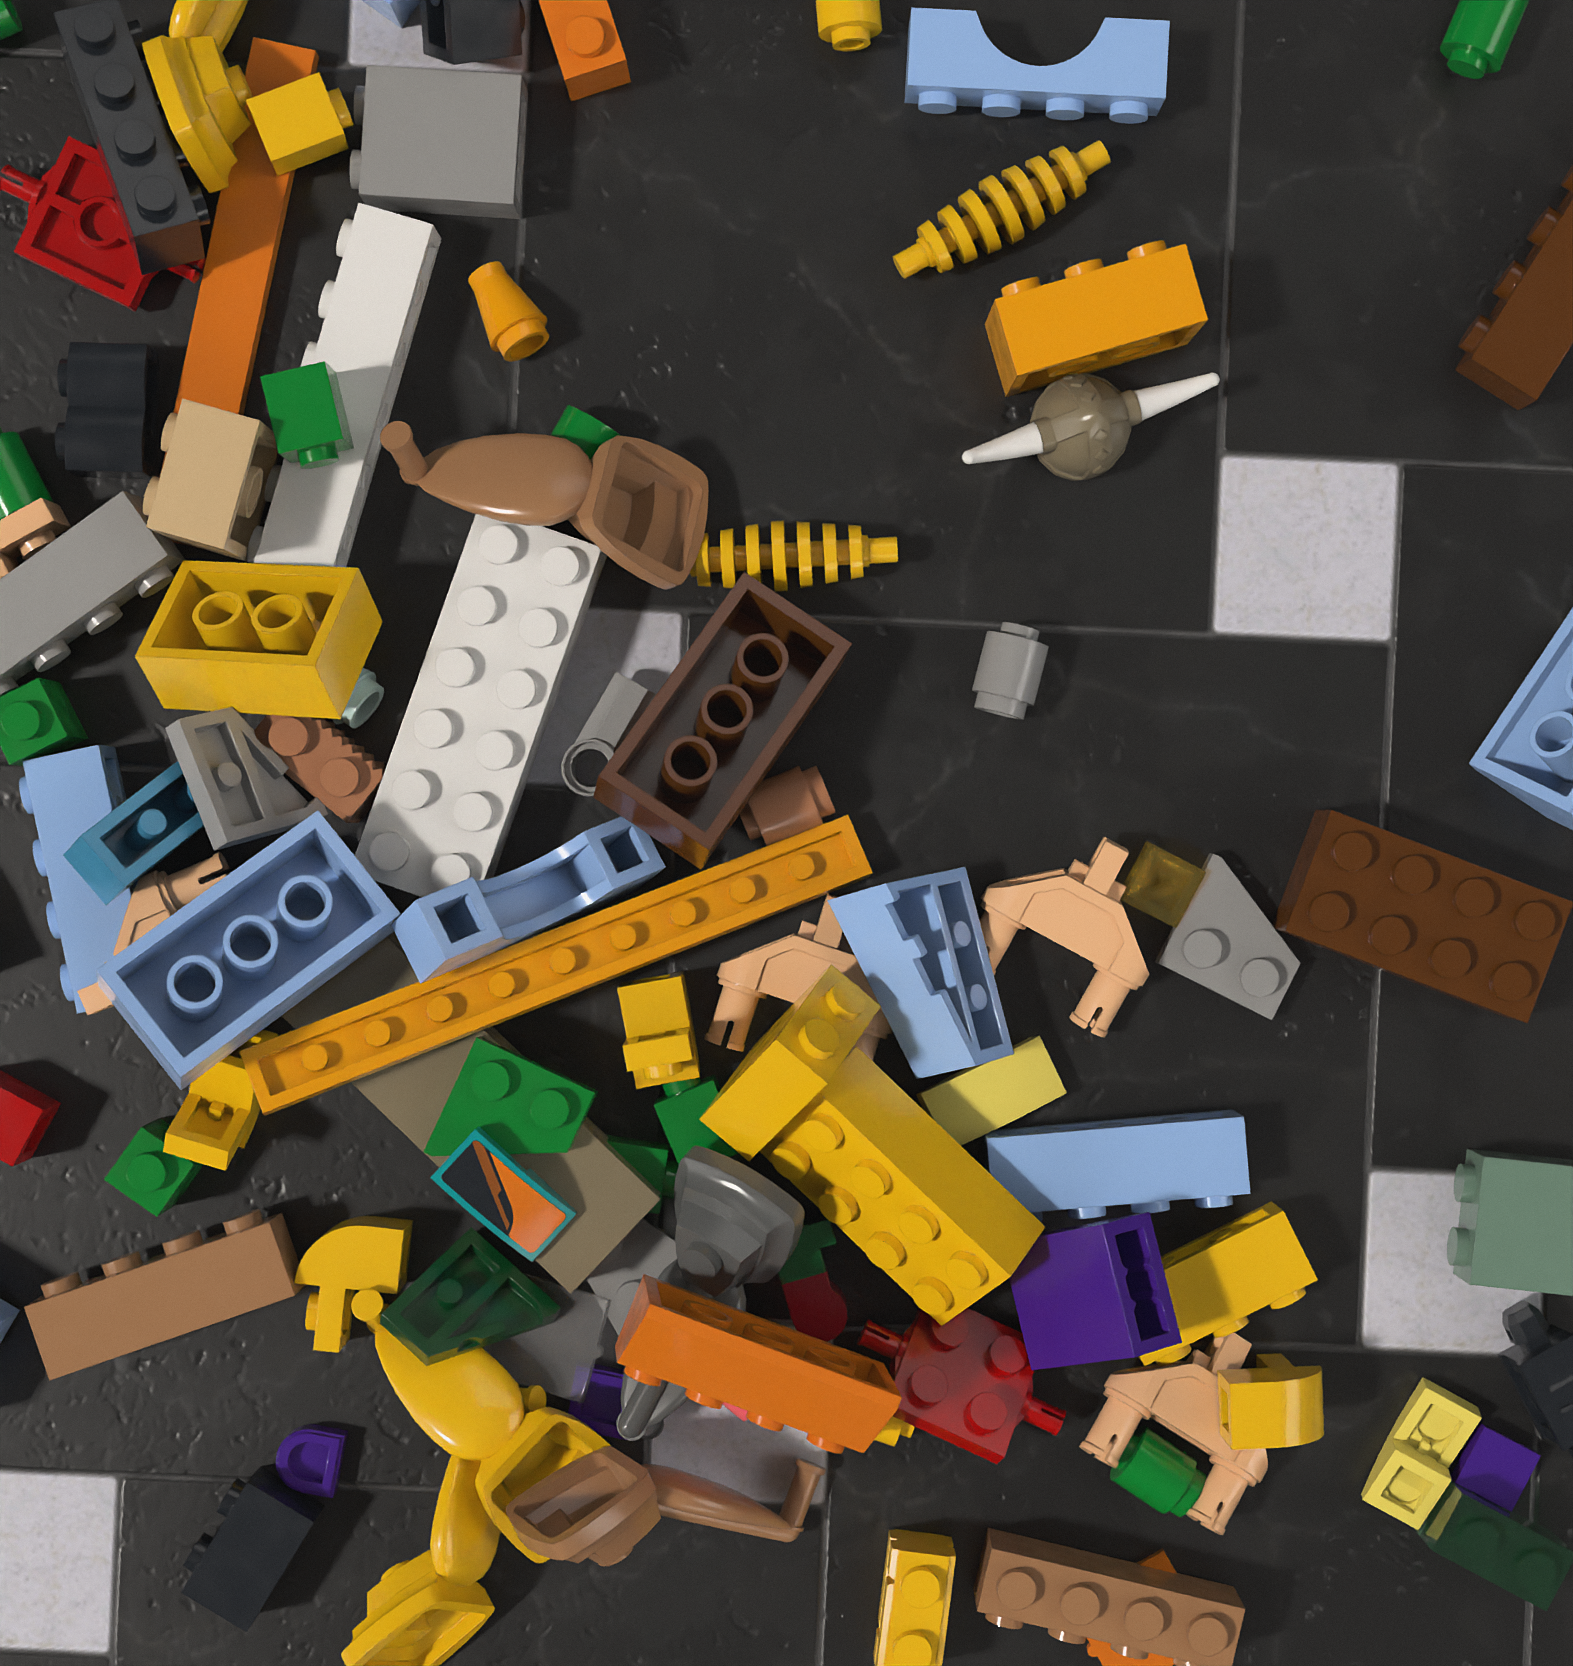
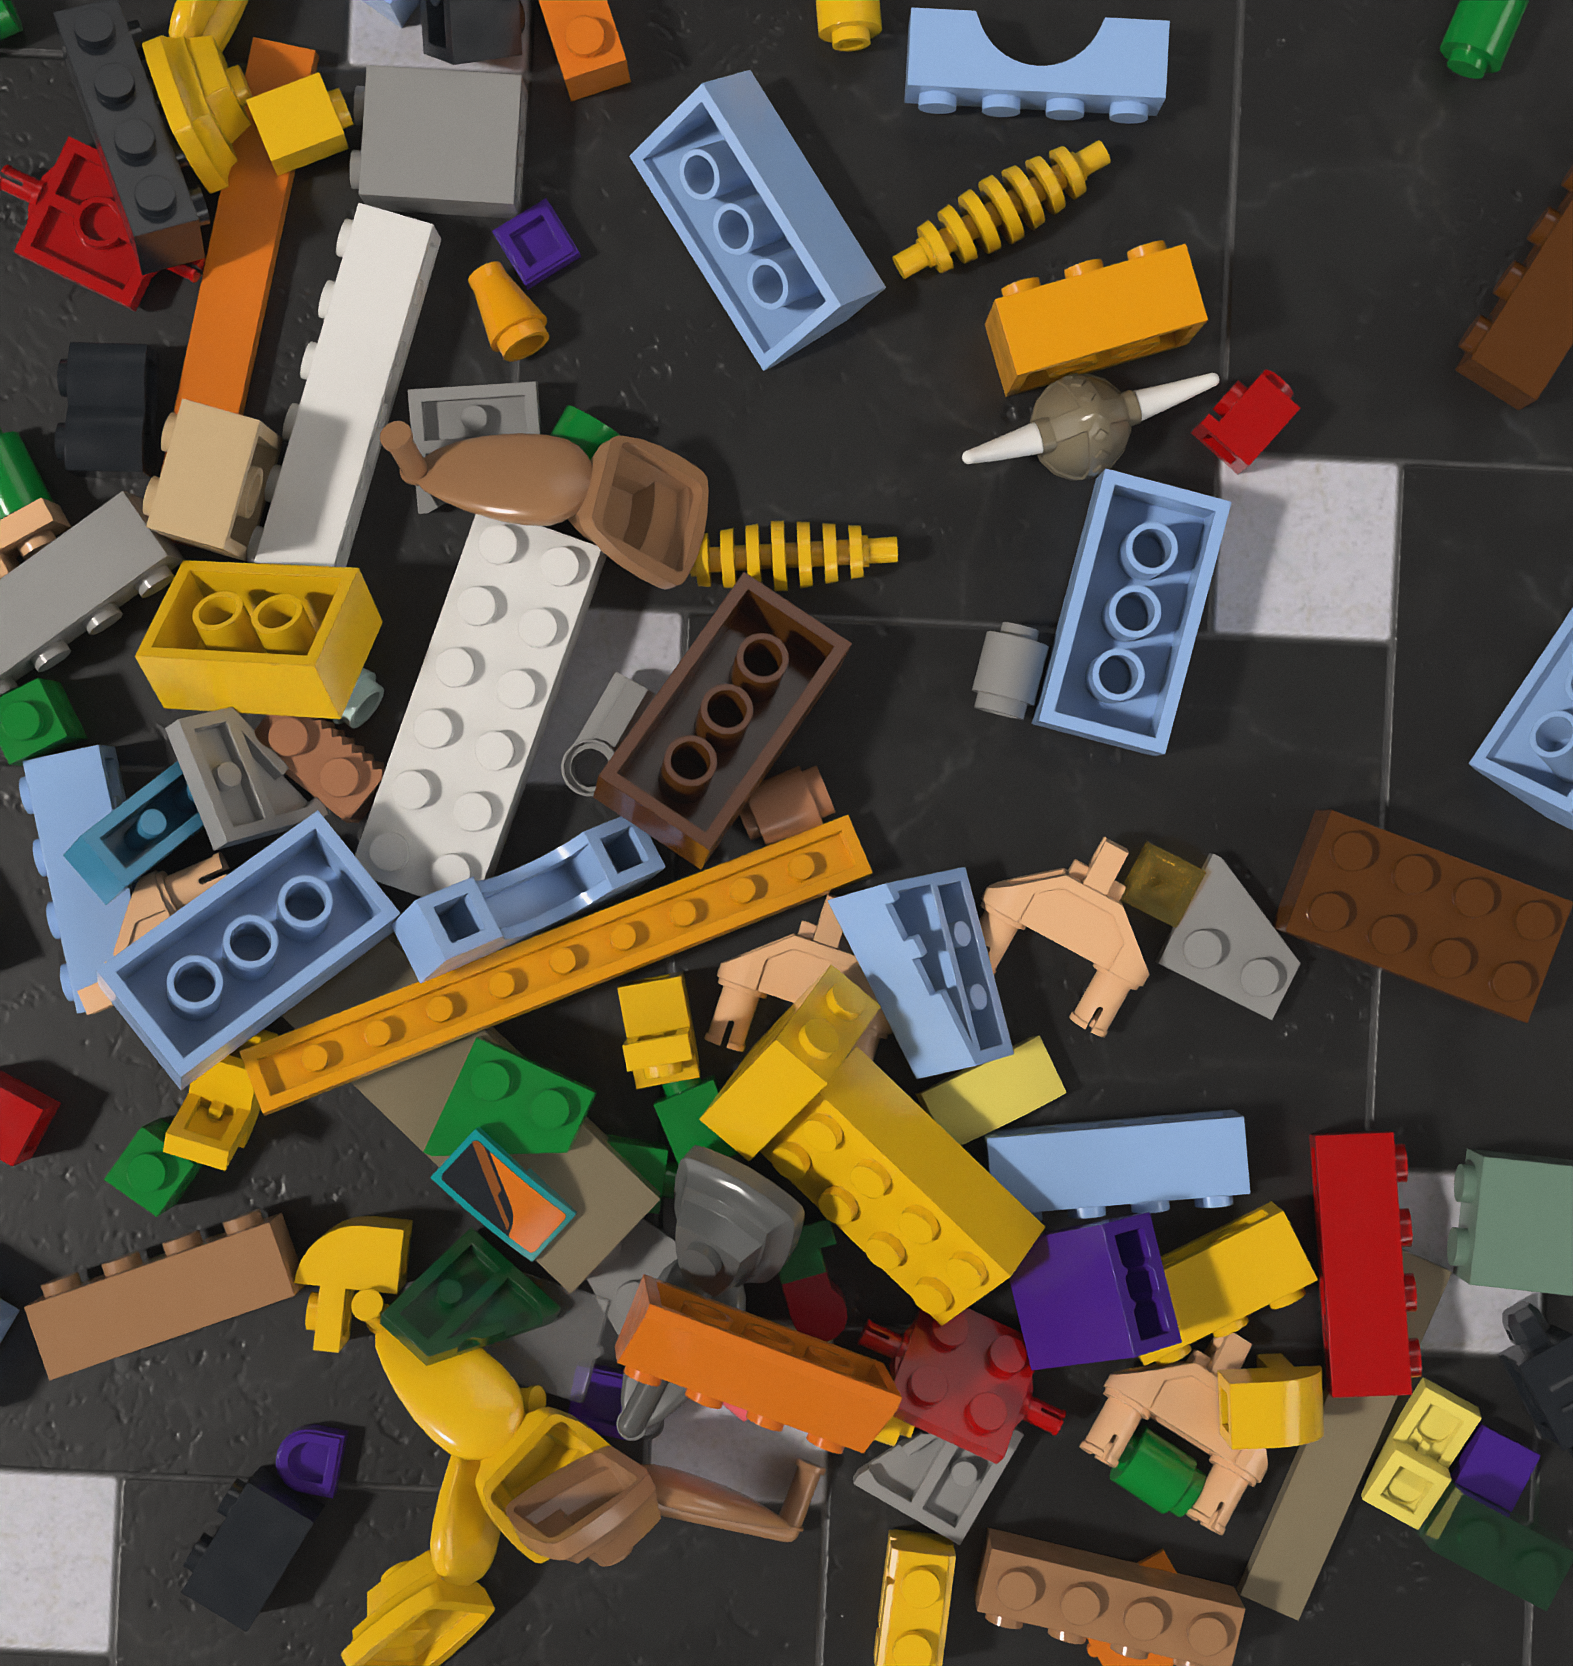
(307, 414): green brick -> none
(469, 412): none -> light grey wing
(536, 243): none -> dark purple tile
(756, 218): none -> light blue slope
(934, 1481): none -> light grey wing
(1131, 612): none -> light blue brick
(1247, 420): none -> red brick
(1327, 1476): none -> dark tan tile
(1362, 1264): none -> red brick

